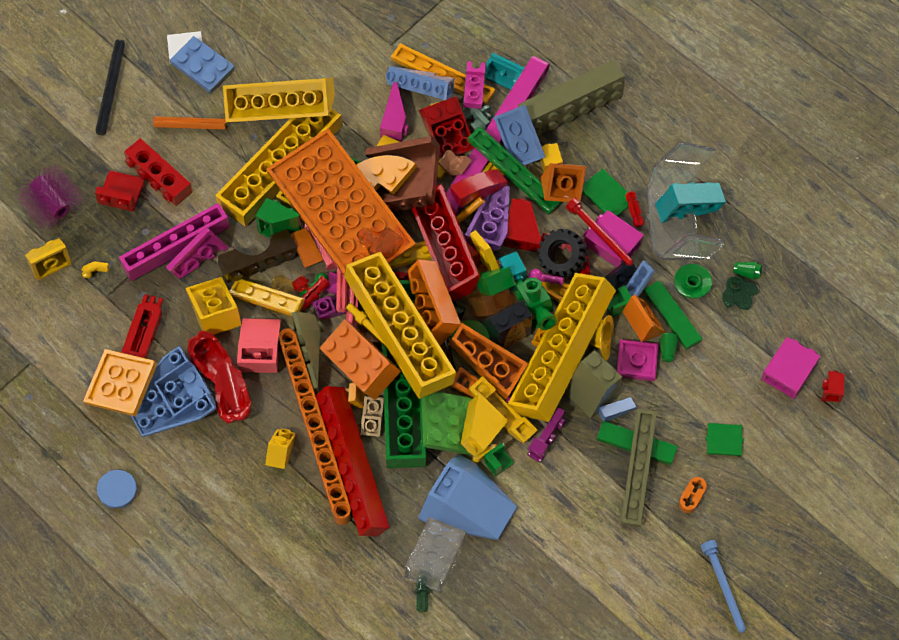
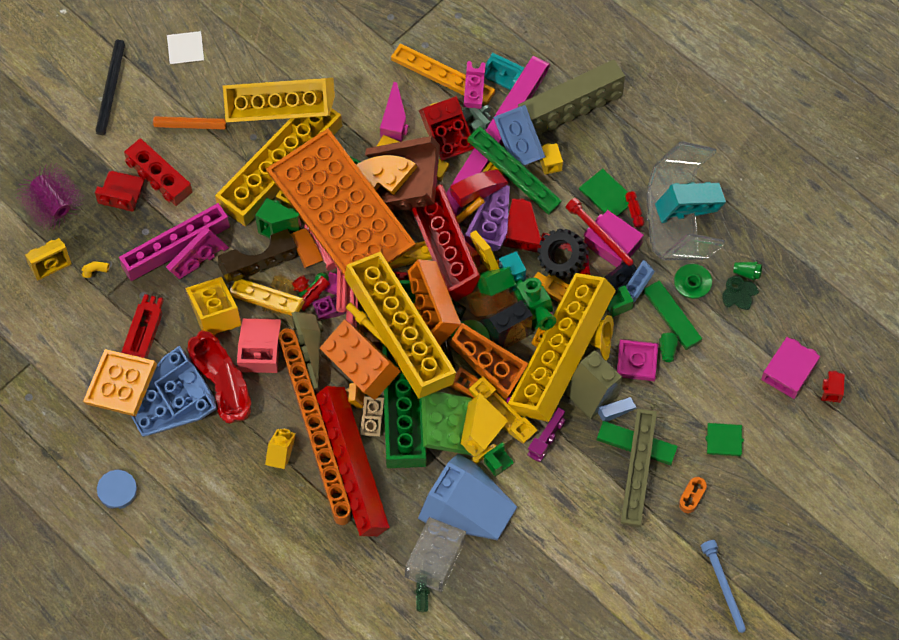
(202, 64): medium blue plate -> none
(387, 243): clear orange brick -> none
(421, 82): medium blue slope -> none
(454, 164): nougat bracket -> none
(537, 273): dark pink bar -> none
(563, 182): orange slope -> none
(642, 319): orange slope -> none

